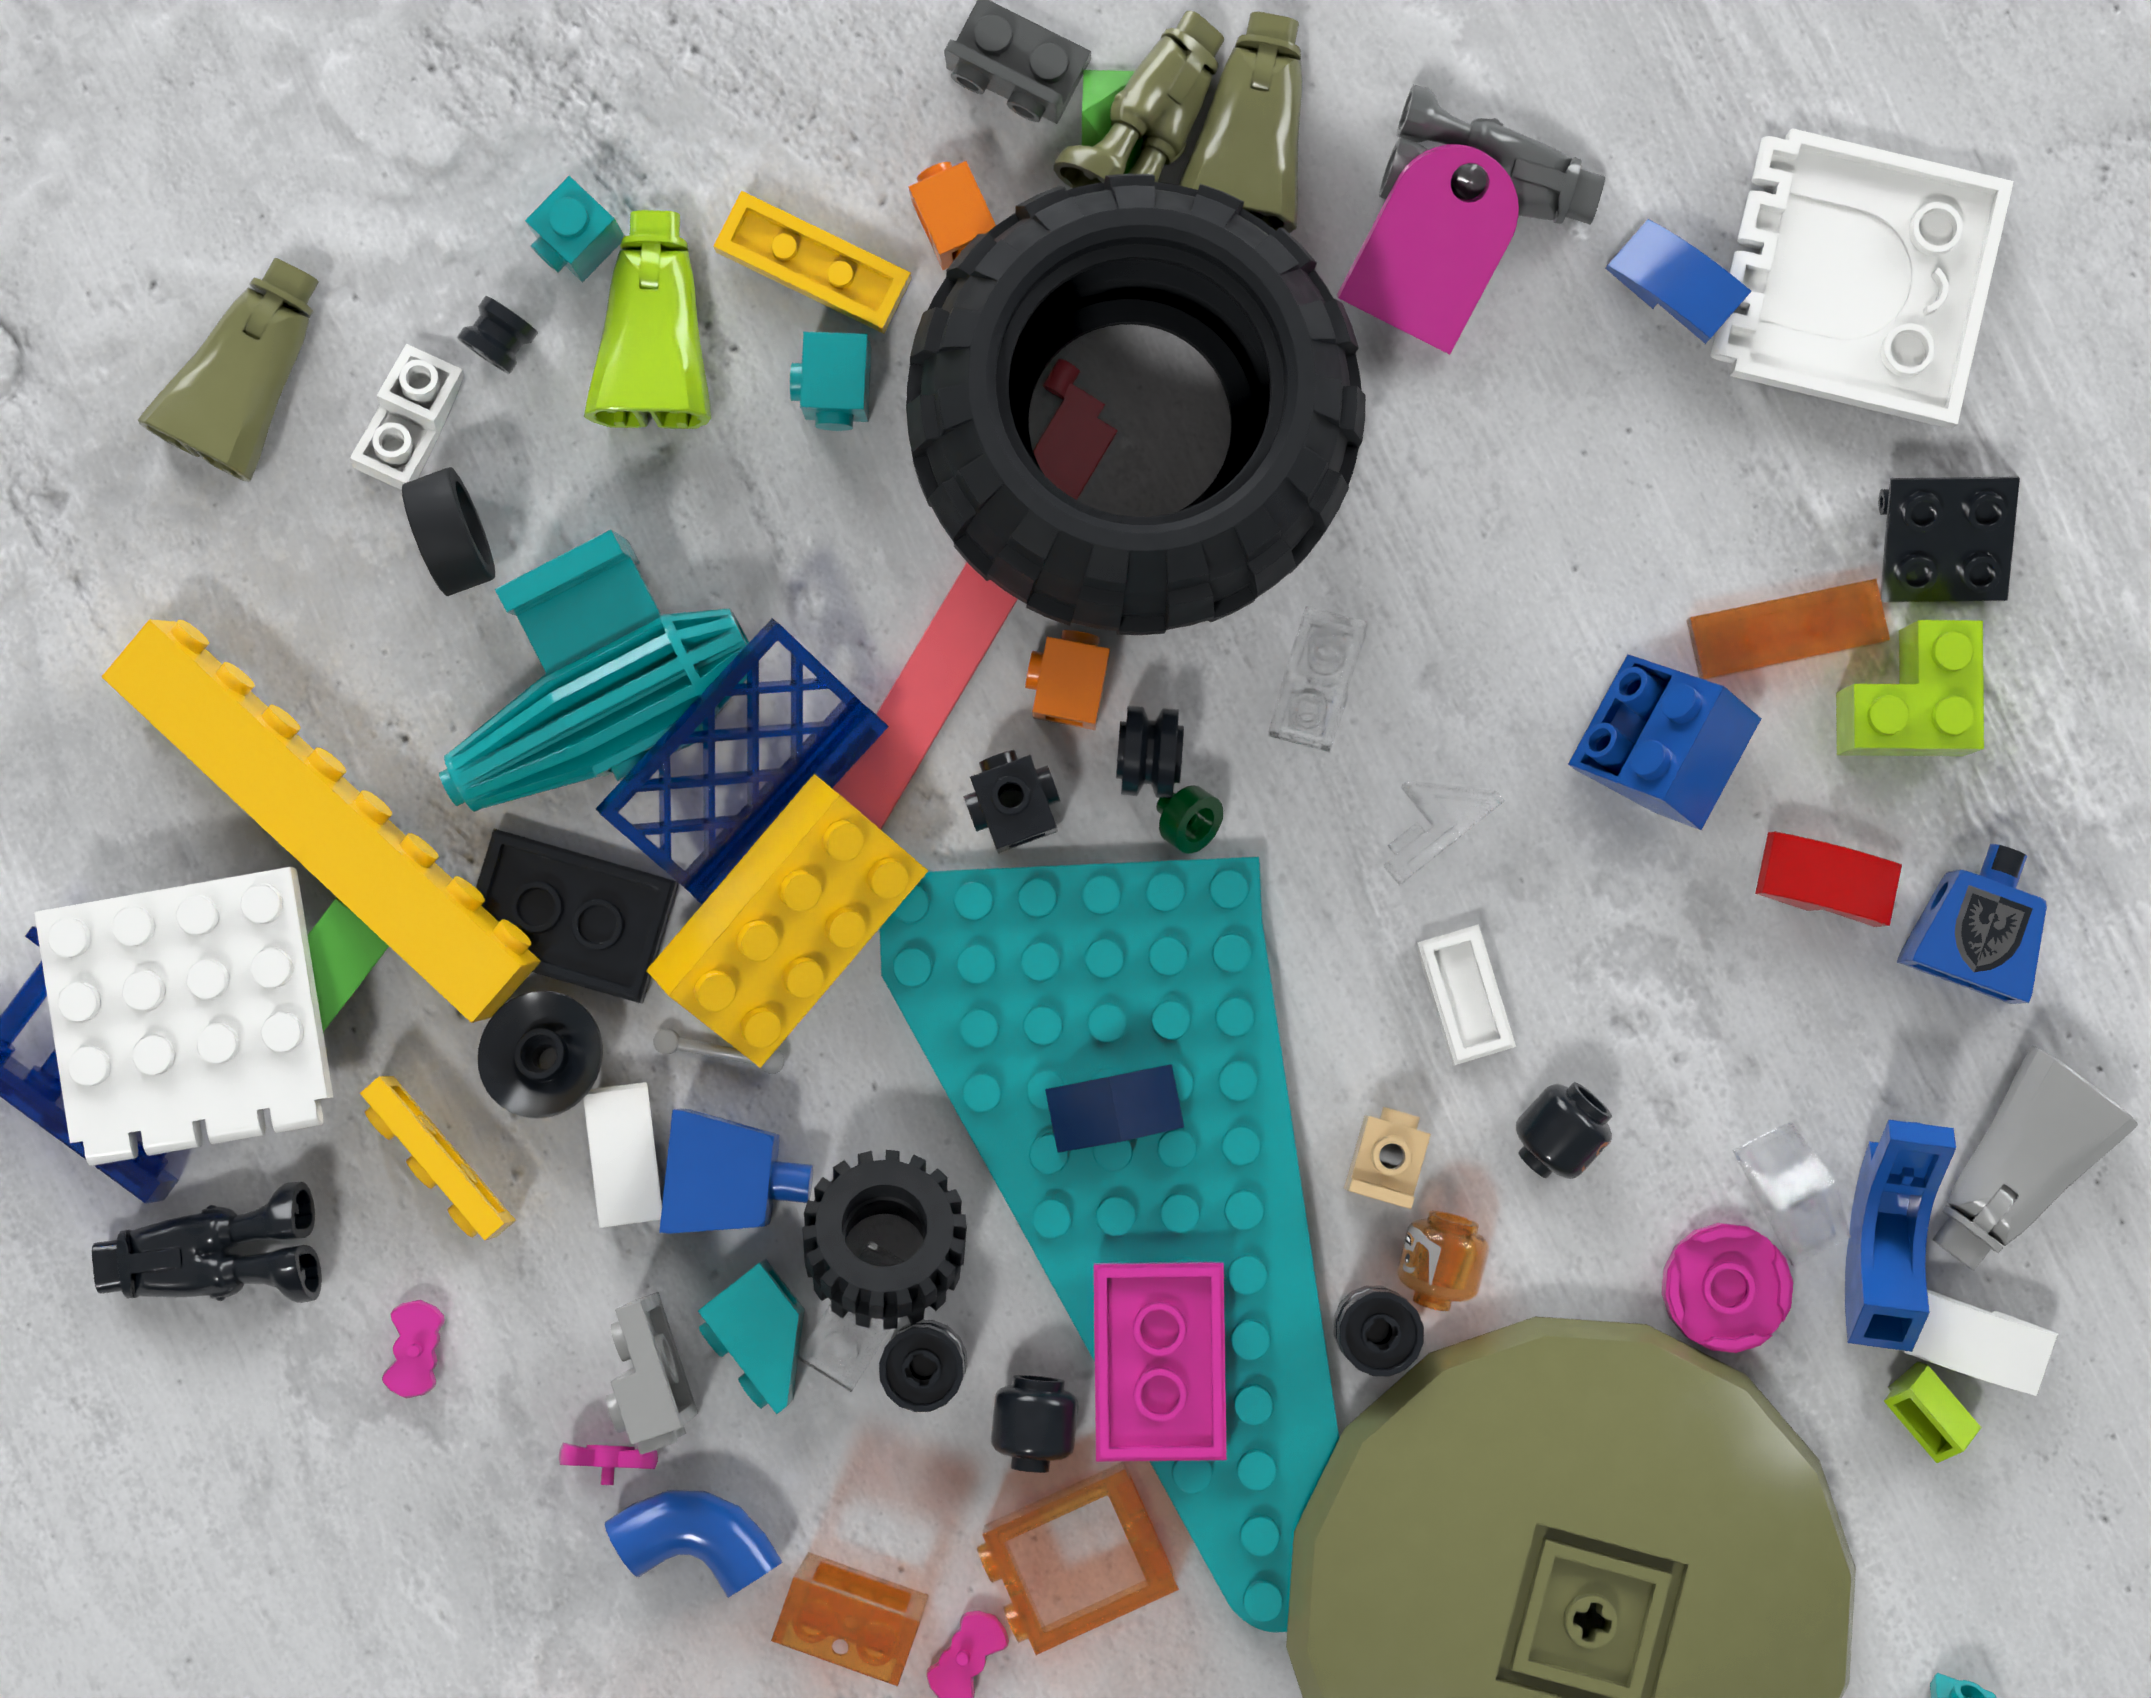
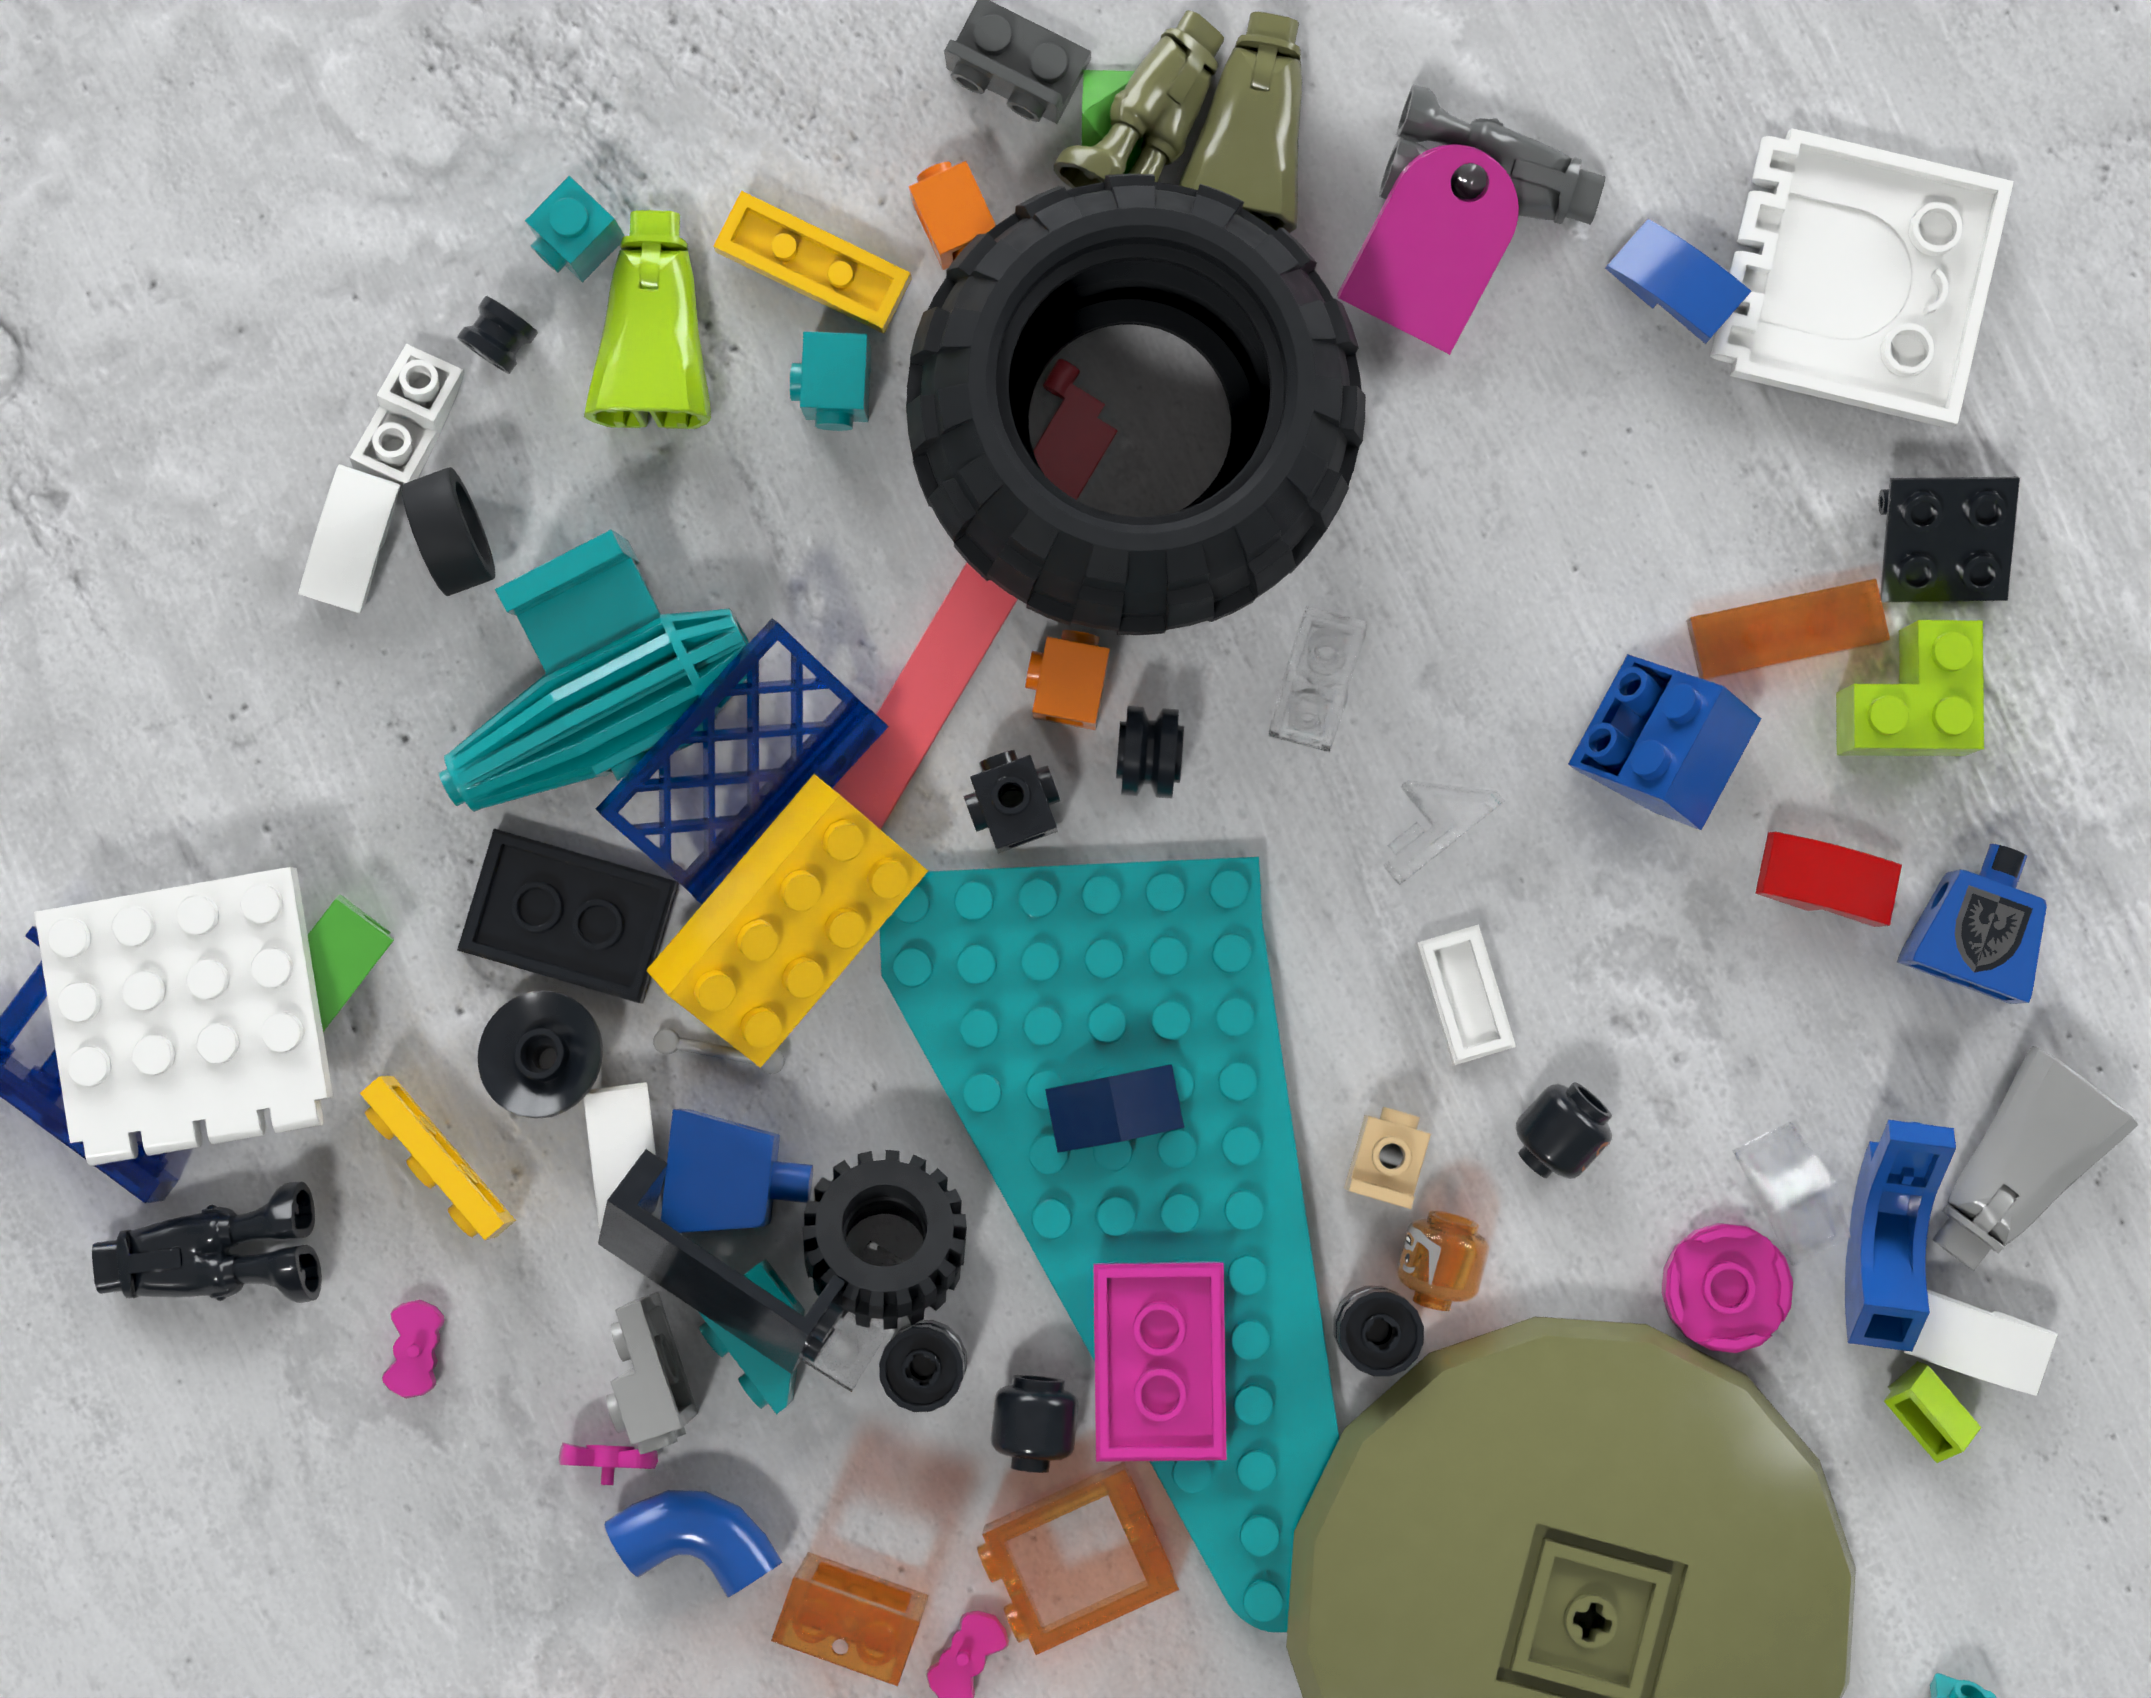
(234, 381): olive piece -> none
(322, 818): yellow brick -> none
(349, 538): none -> white slope
(706, 1281): none -> black panel
(1189, 818): dark green tile -> none

